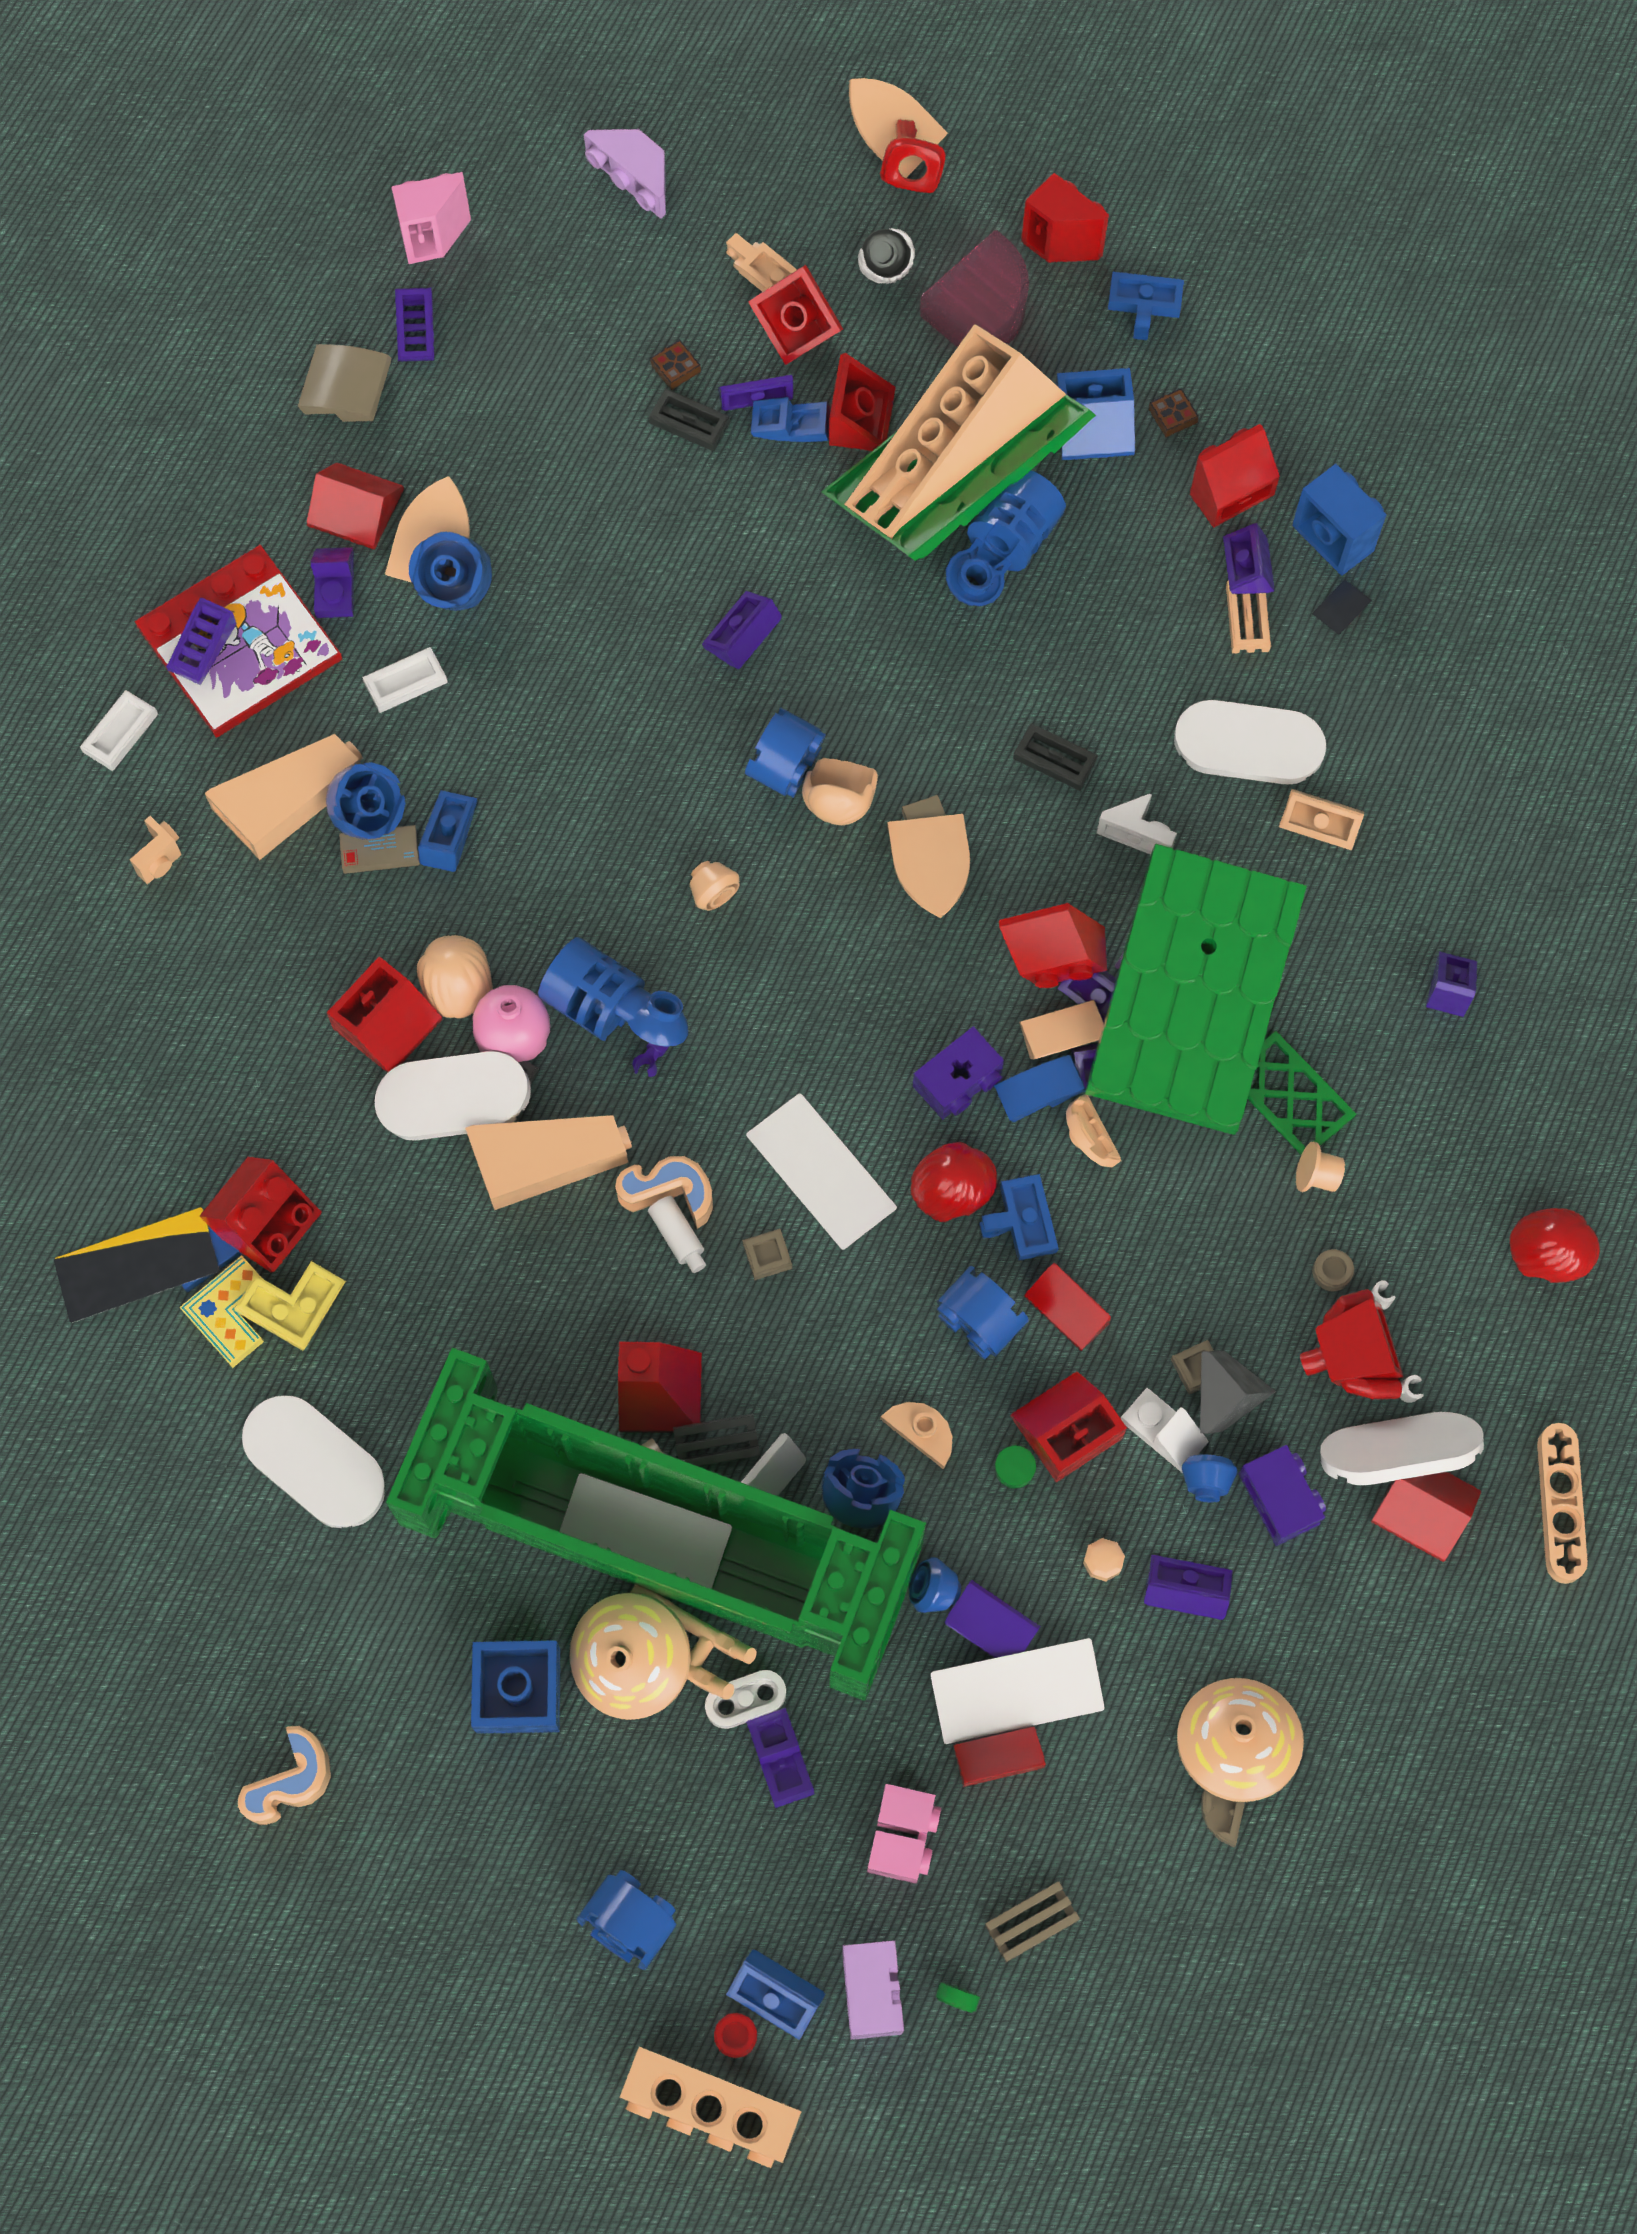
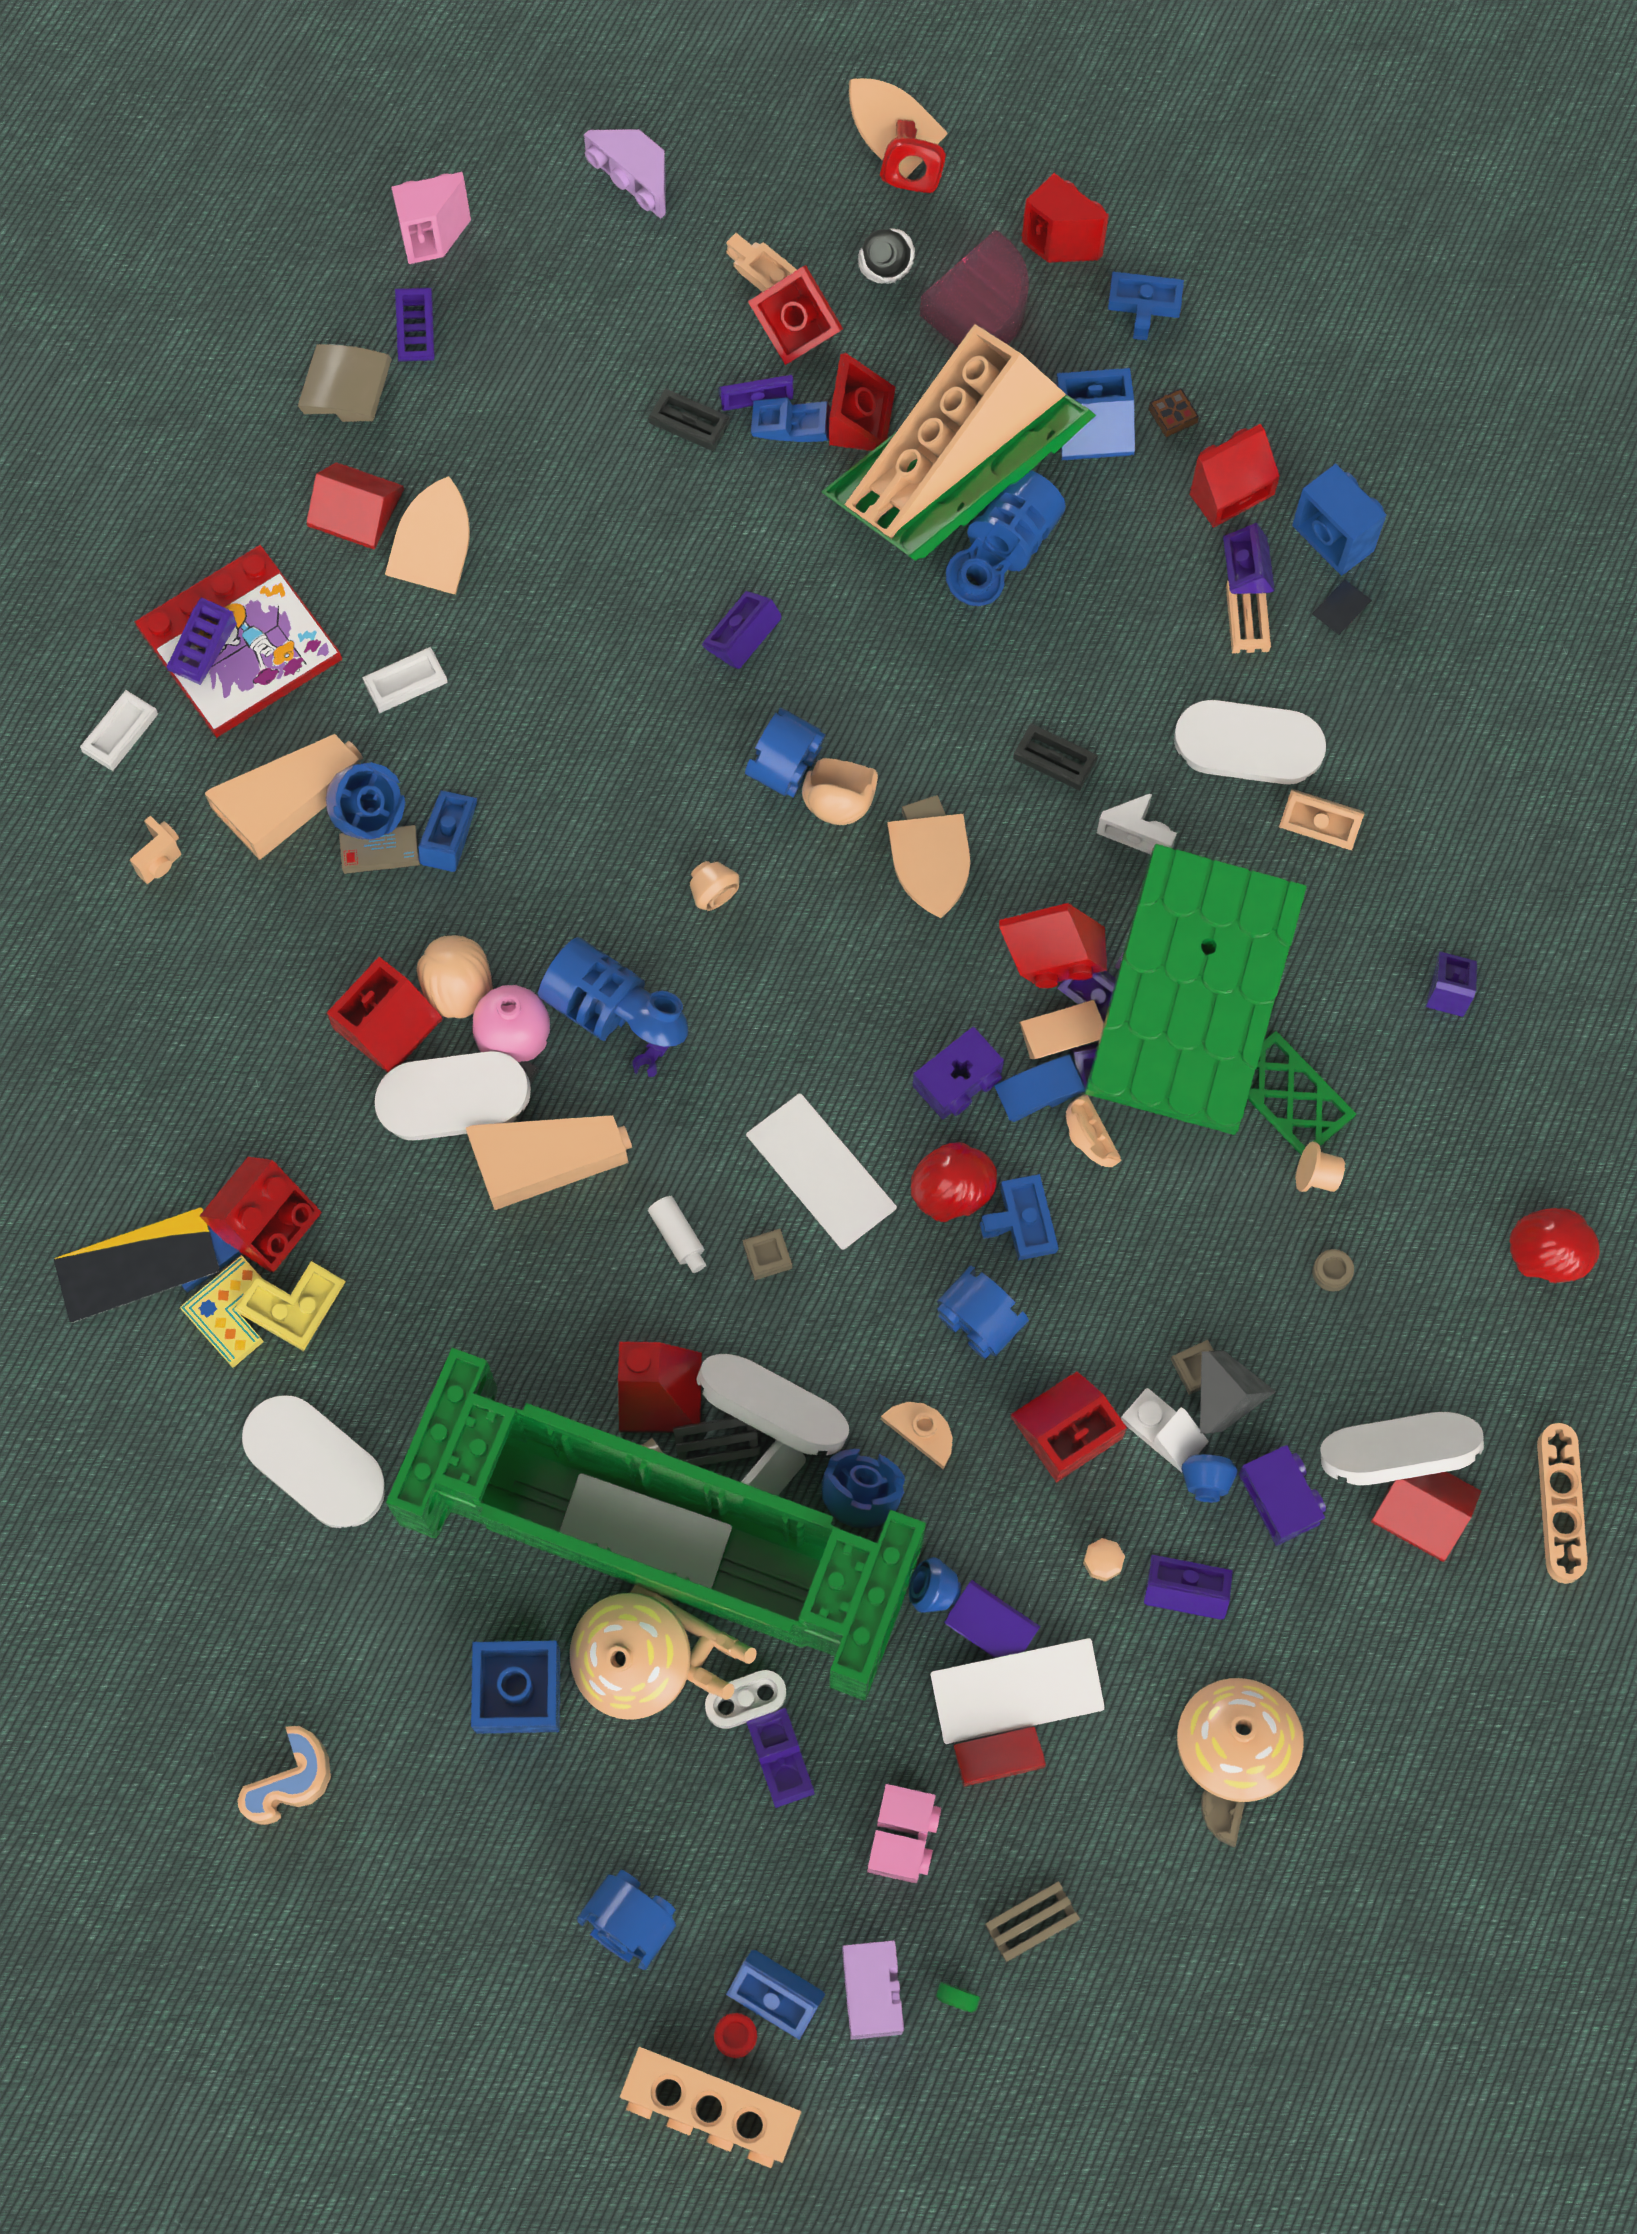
(333, 582): dark purple slope -> none
(444, 591): blue brick -> none
(668, 1178): light nougat animal -> none
(675, 364): reddish brown tile -> none
(772, 1404): none -> white tile
(1015, 1466): green tile -> none
(1068, 1307): slope -> none
(1359, 1348): red torso -> none

